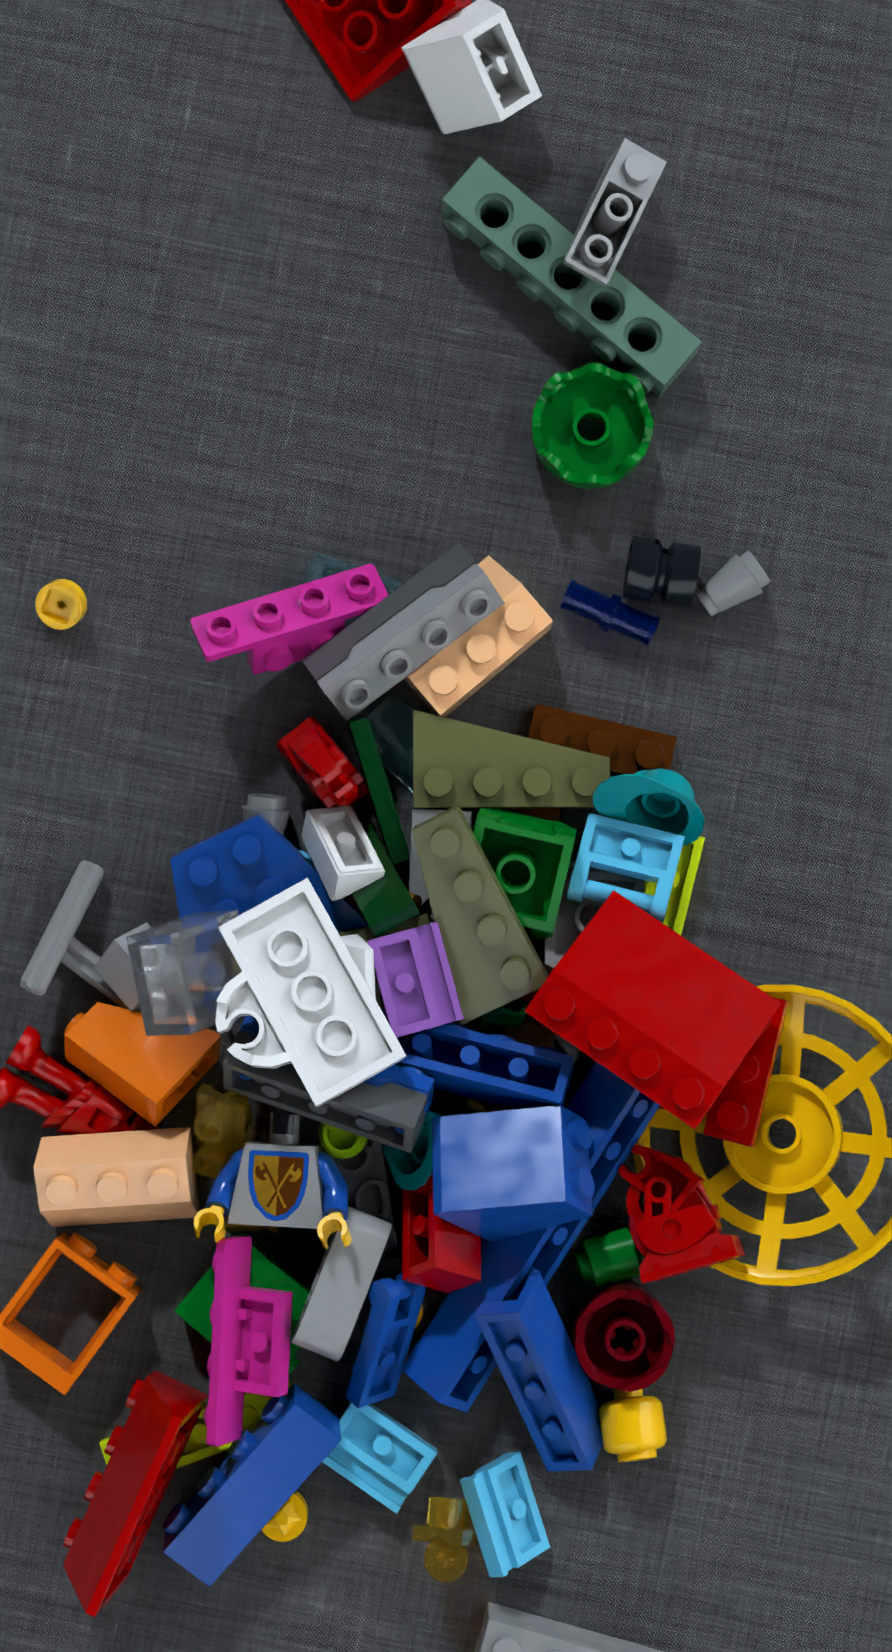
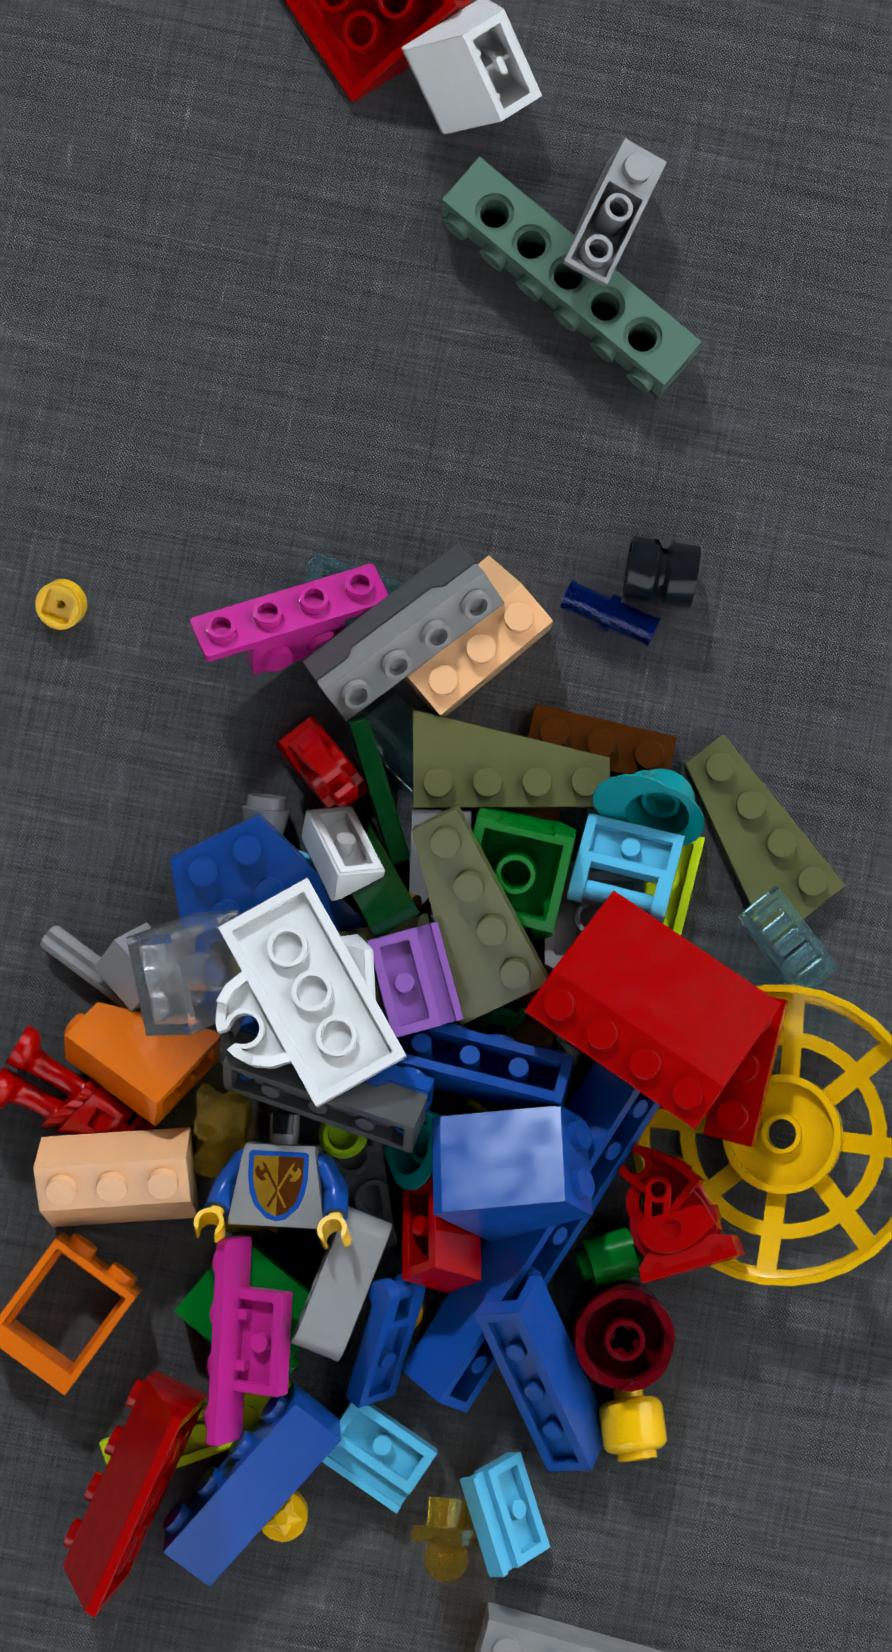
(61, 928): light grey axle -> none
(597, 393): green plate -> none
(733, 584): light grey cone -> none
(758, 833): none -> olive wing
(809, 963): none -> clear light blue slope

